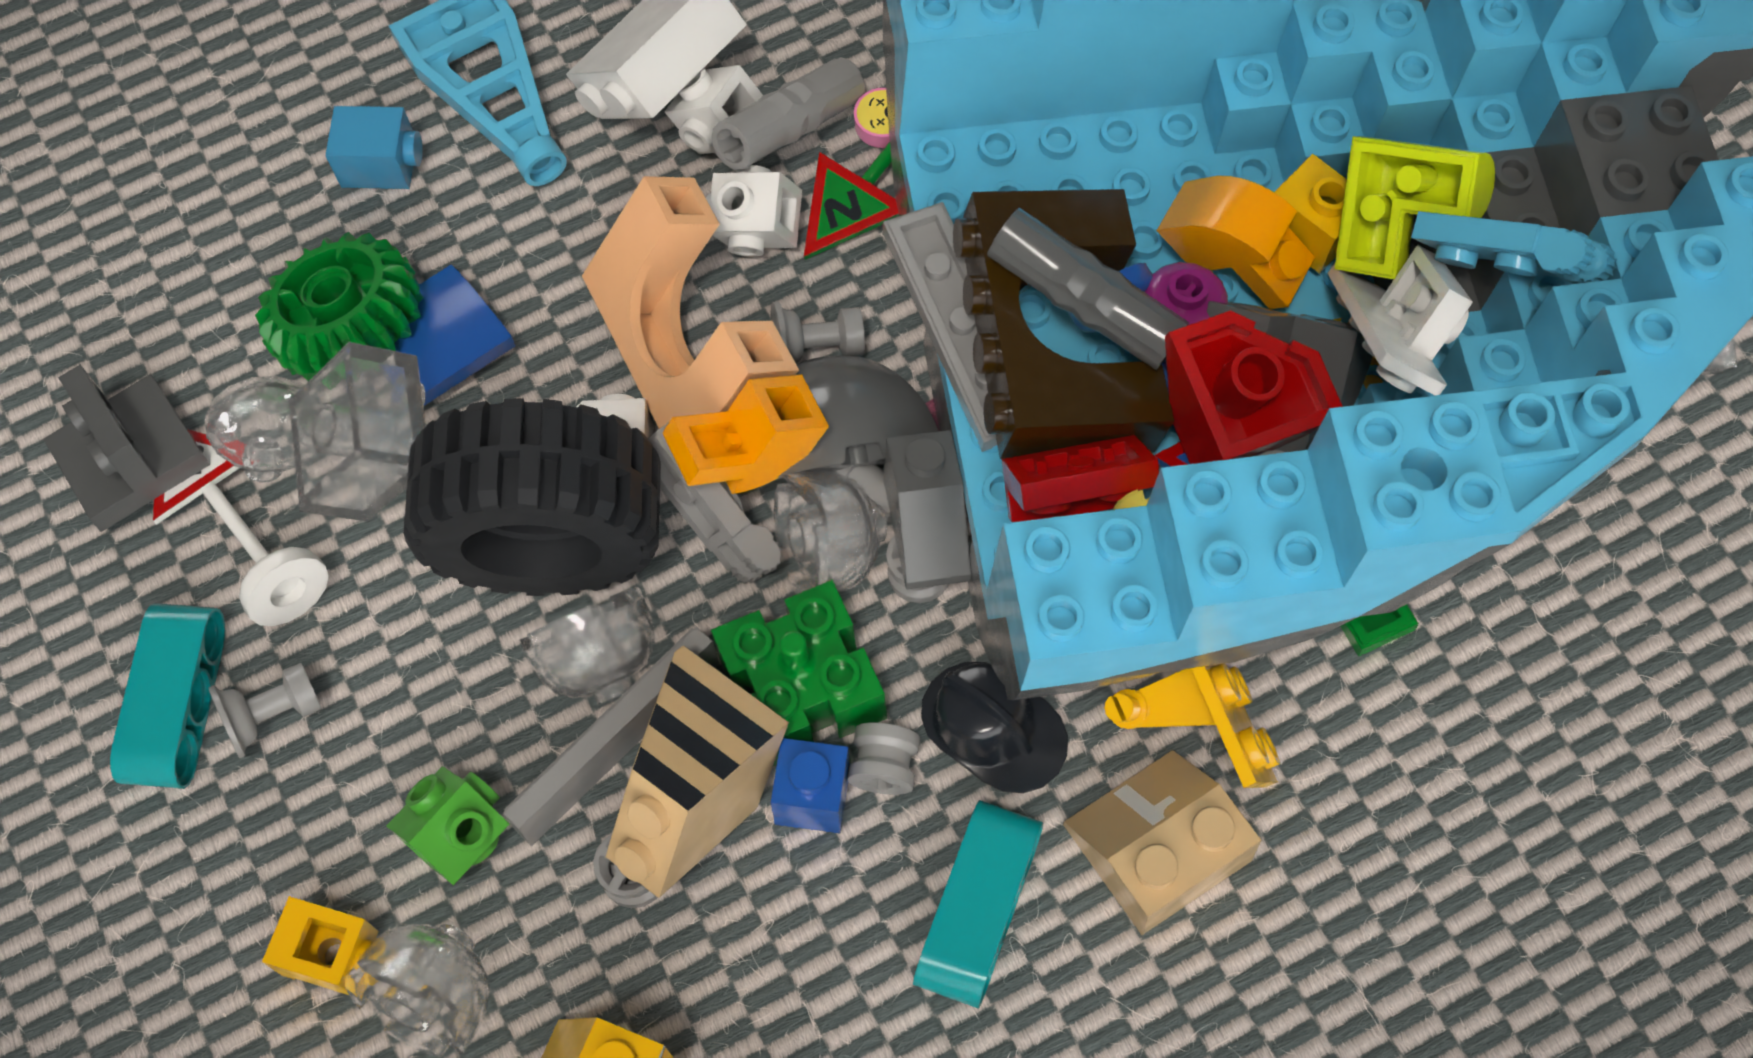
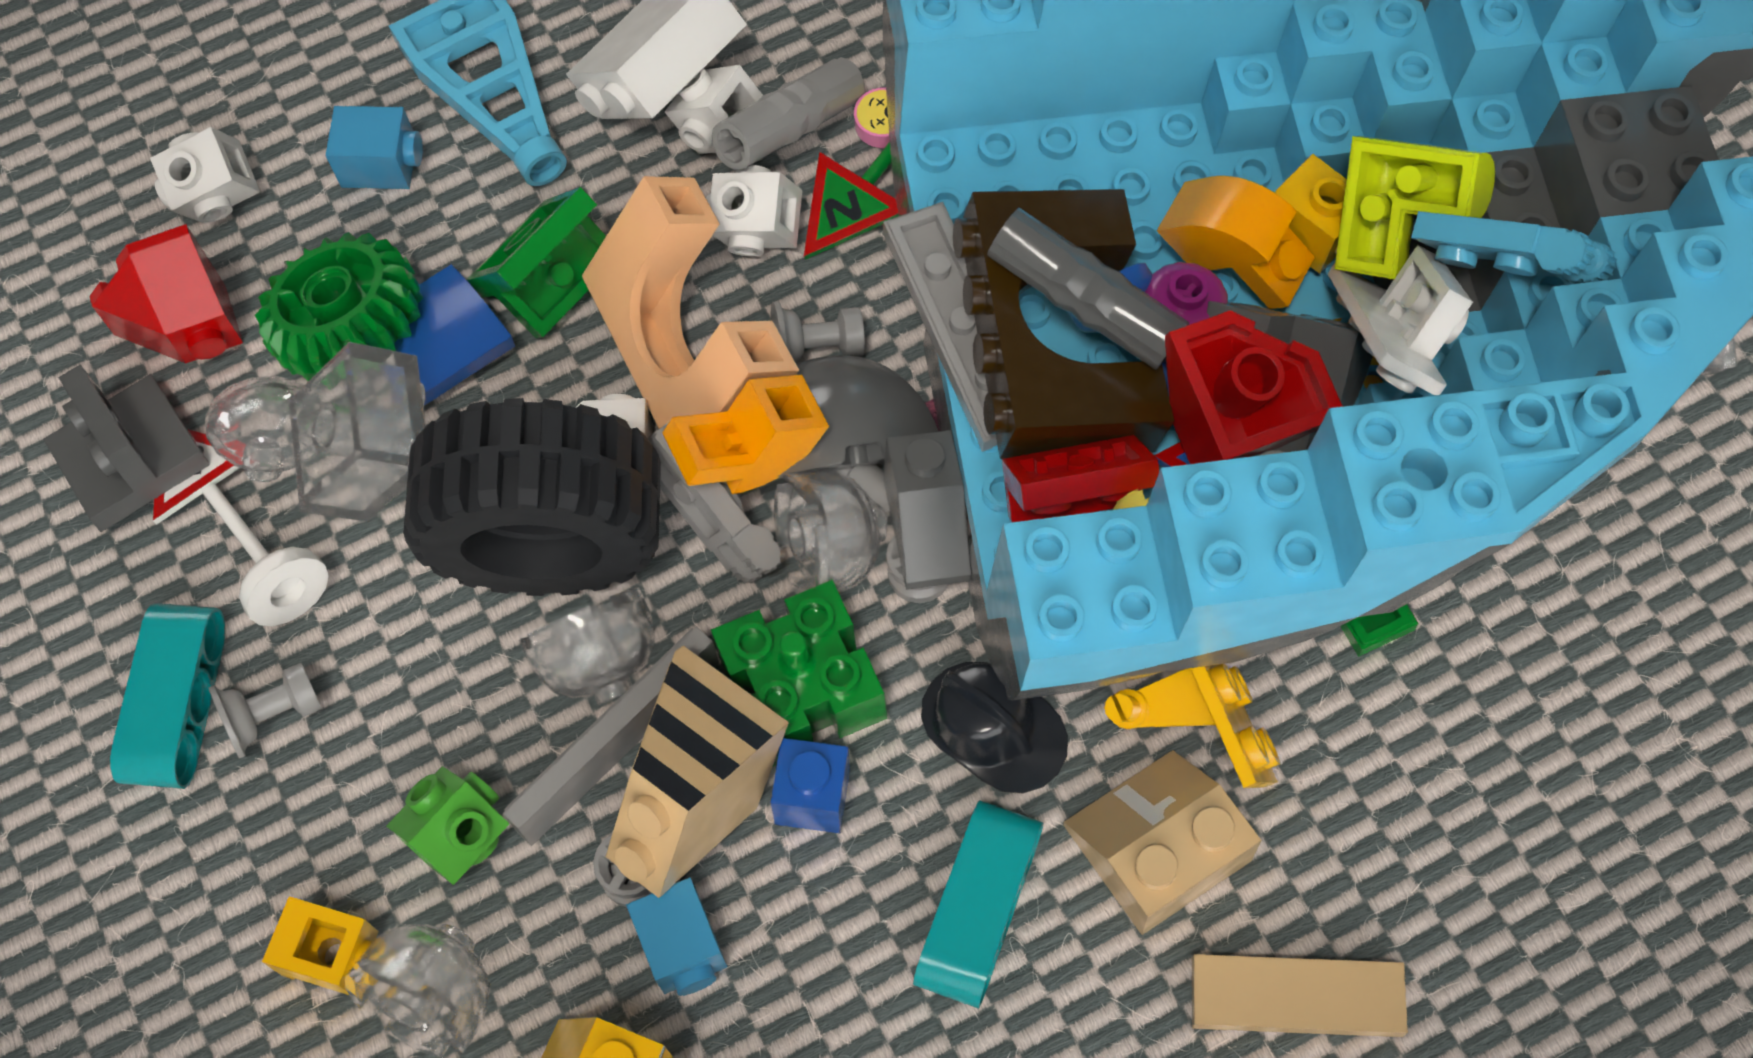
(168, 298): none -> red slope
(203, 175): none -> white brick
(543, 262): none -> green bracket
(677, 939): none -> dark azure brick
(883, 758): light grey wheel -> none
(1299, 995): none -> tan tile

